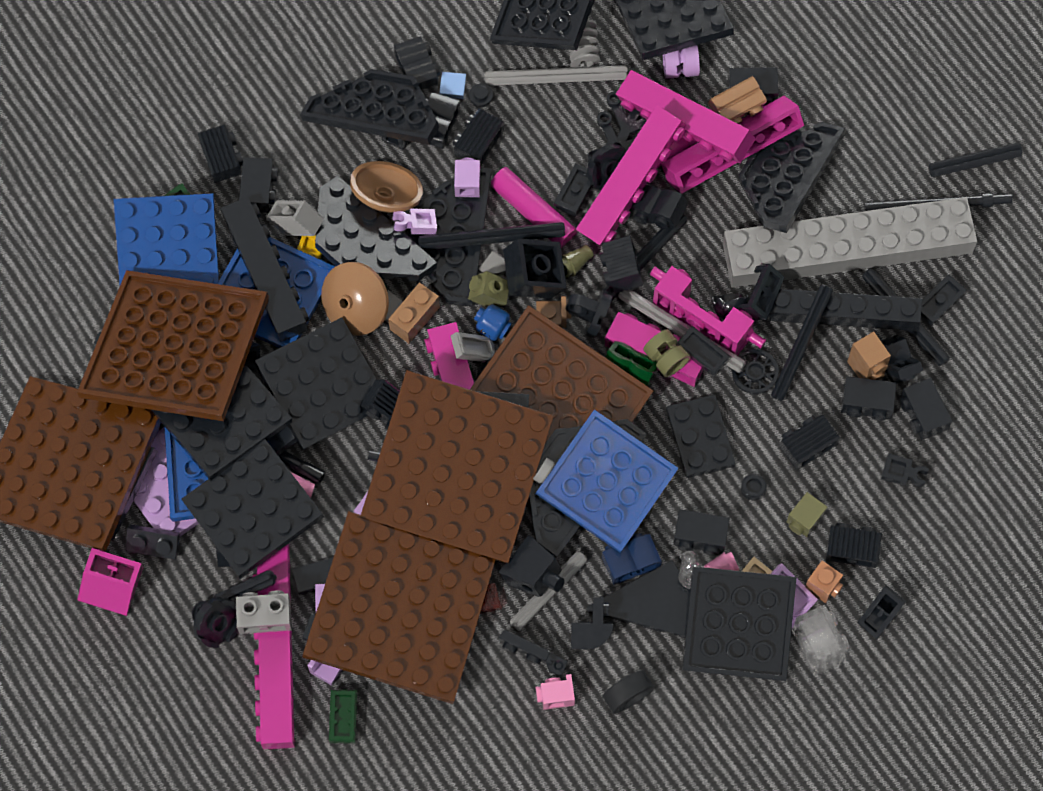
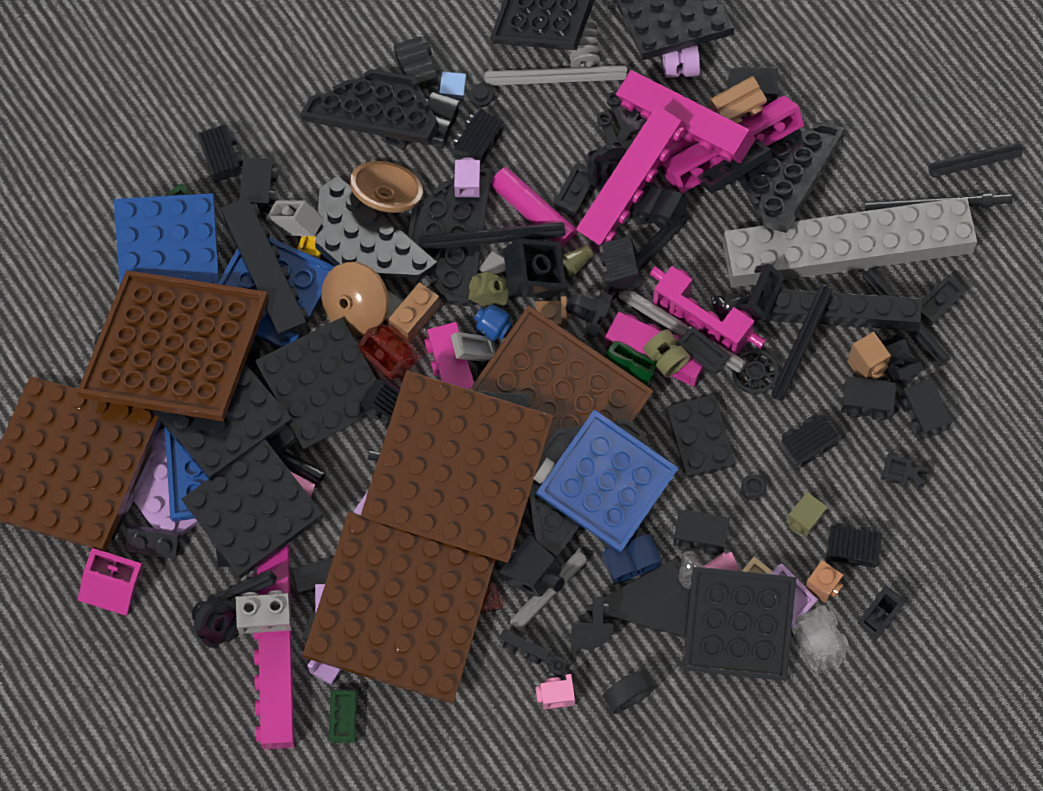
(387, 351): none -> clear red brick
(419, 220): lavender plate -> none
(726, 172): none -> black plate

